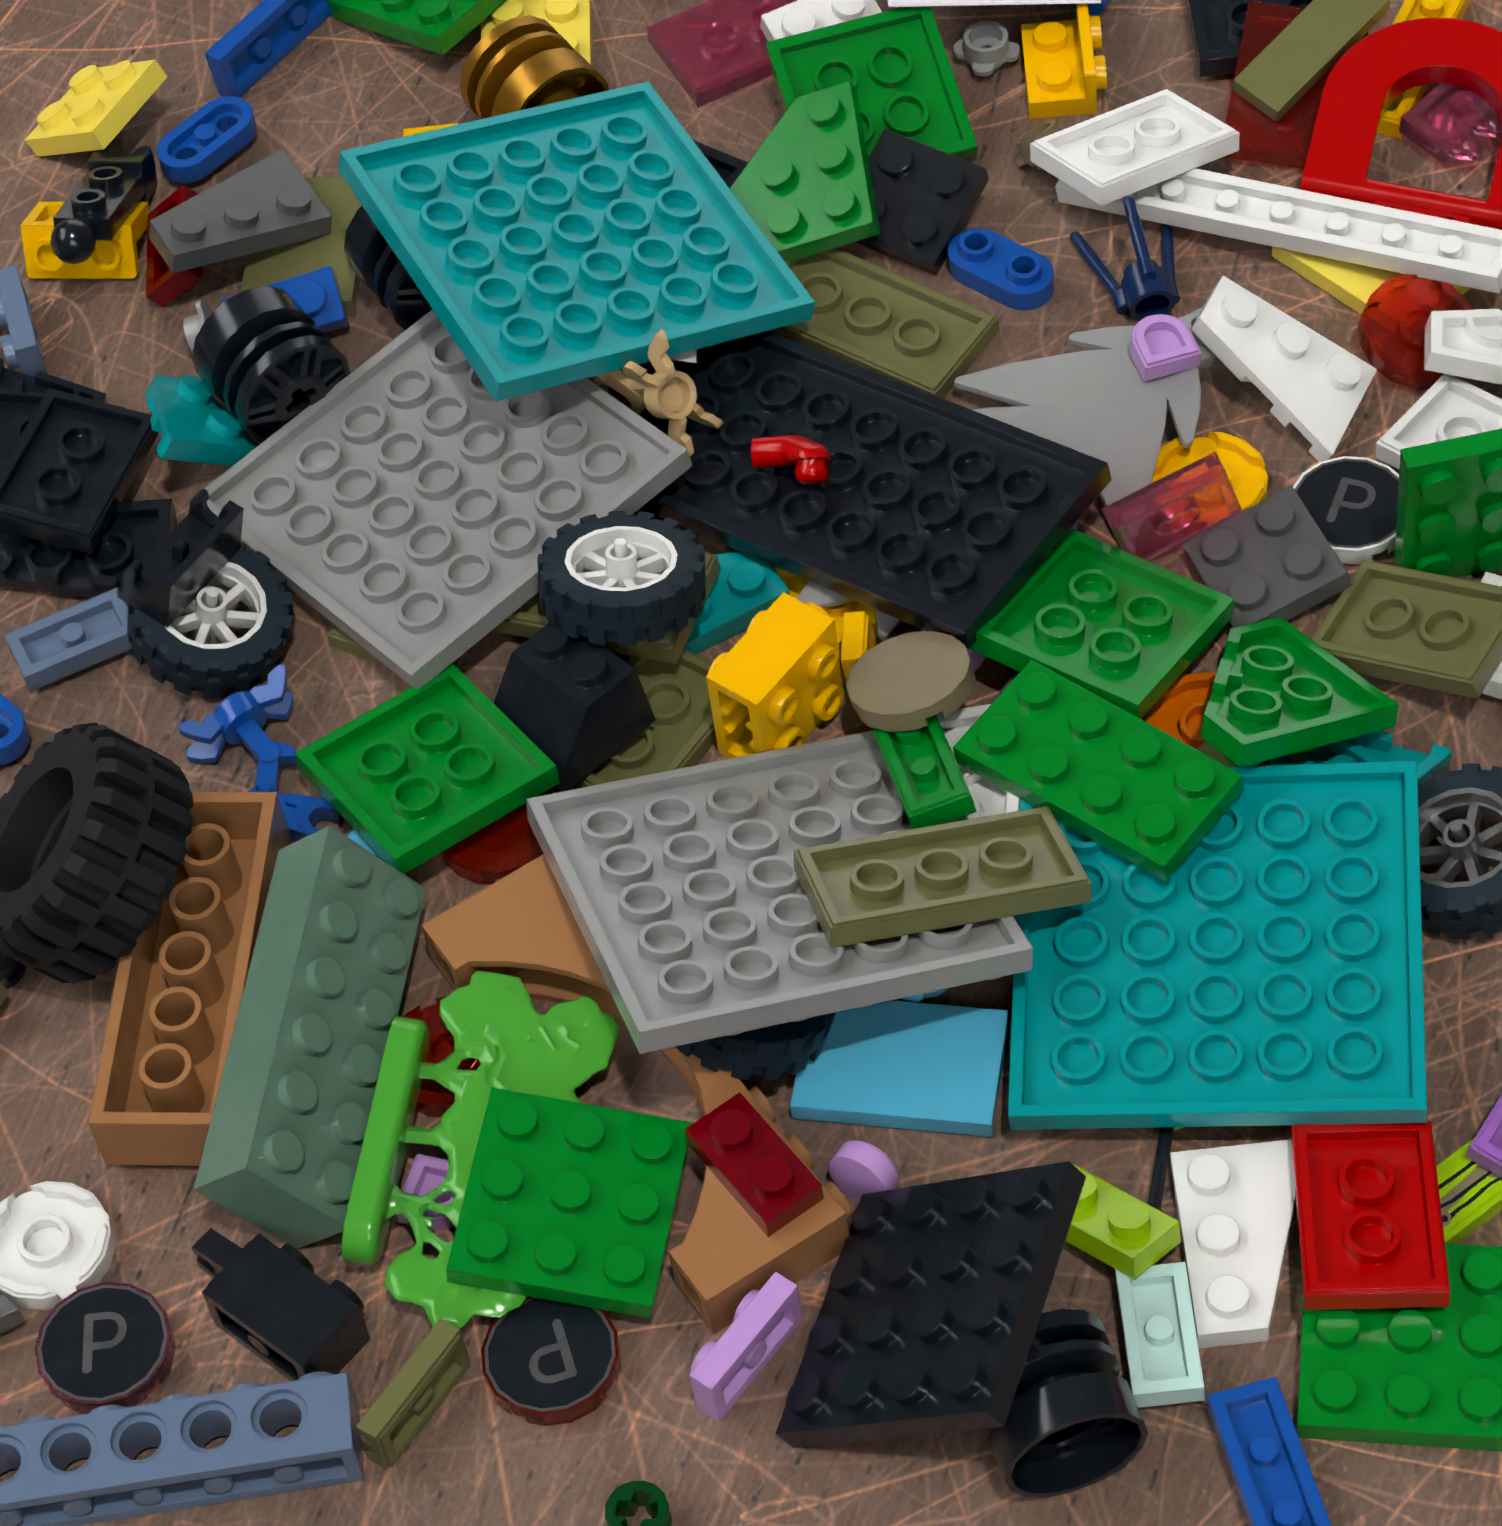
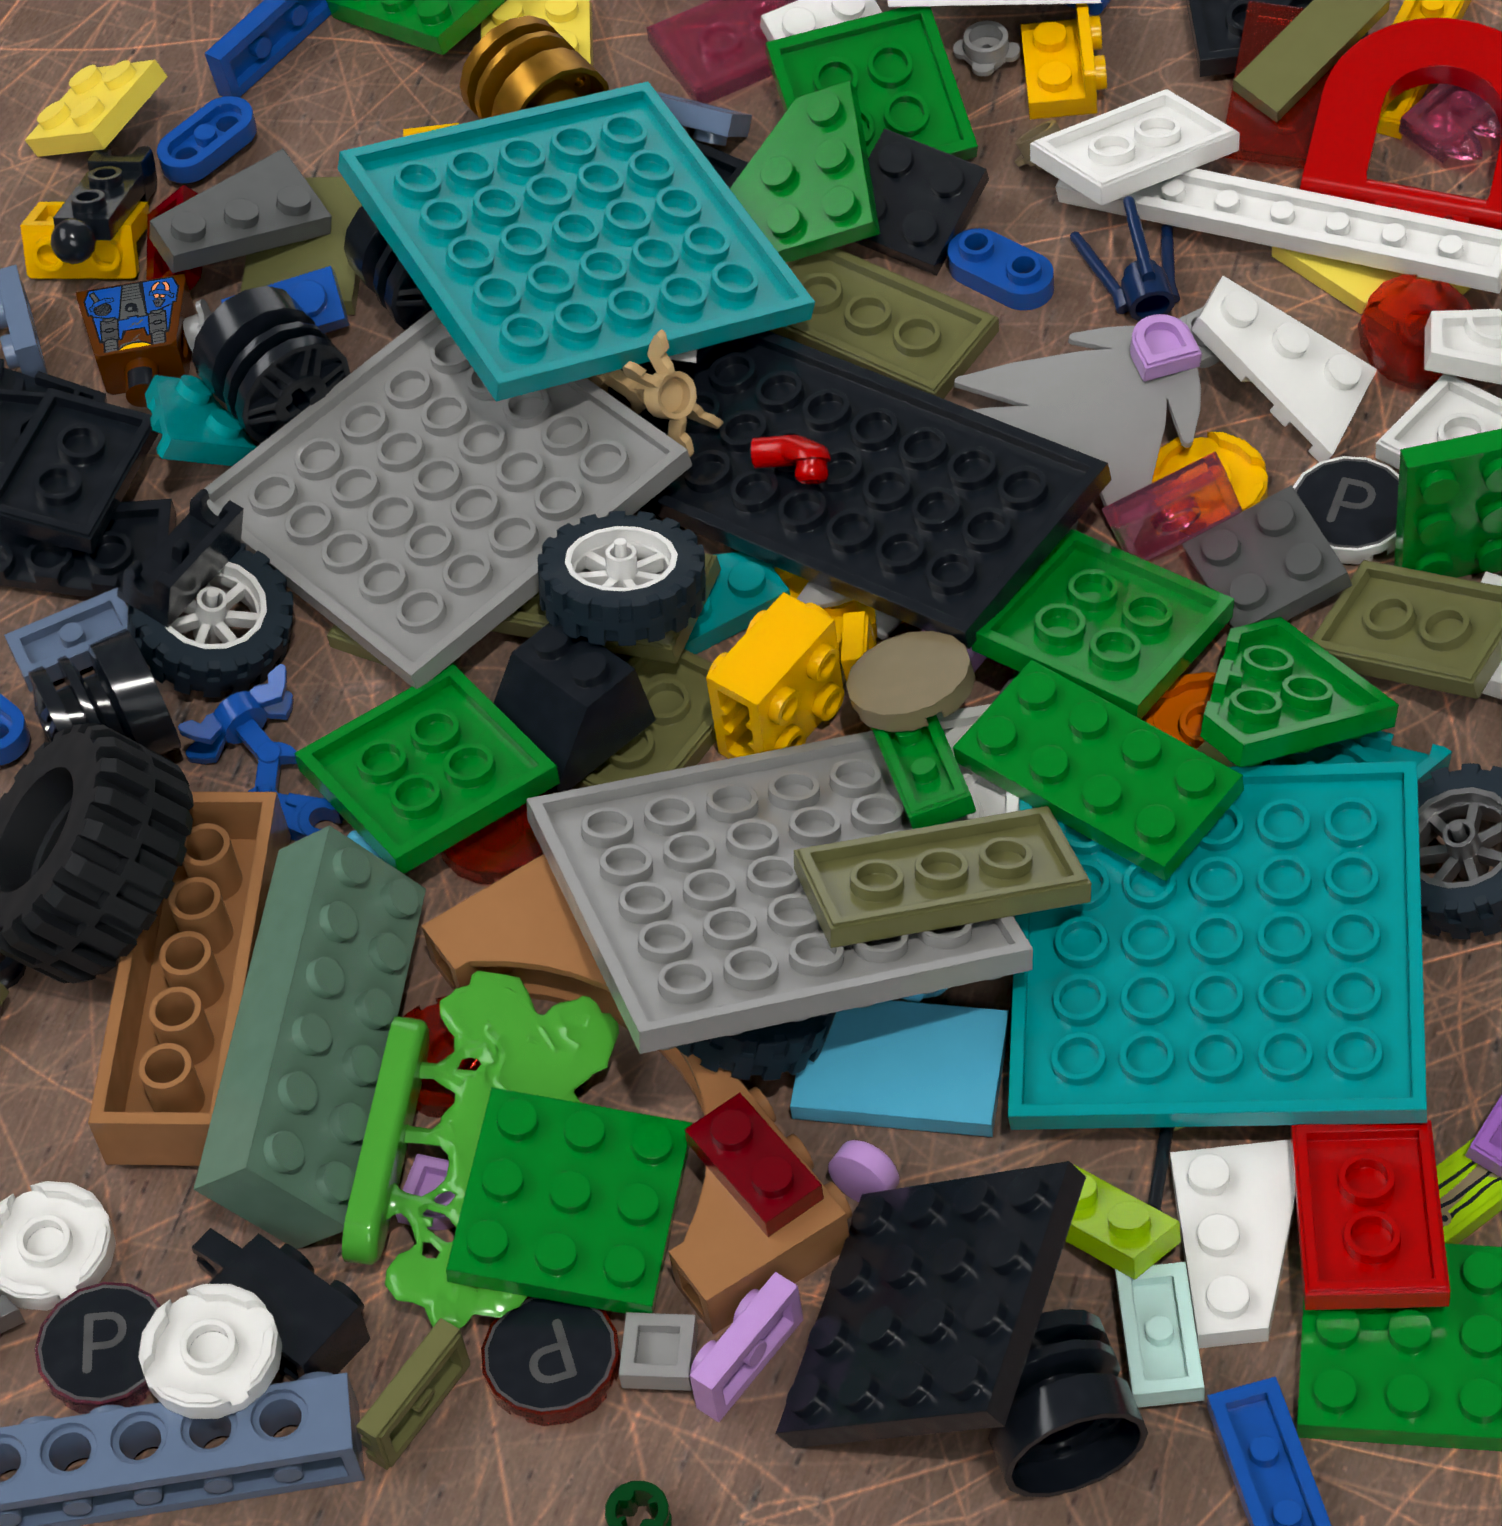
(116, 695): none -> black wheel
(138, 333): none -> torso
(210, 1351): none -> white tile
(658, 1351): none -> light grey plate
(710, 122): none -> sand blue plate

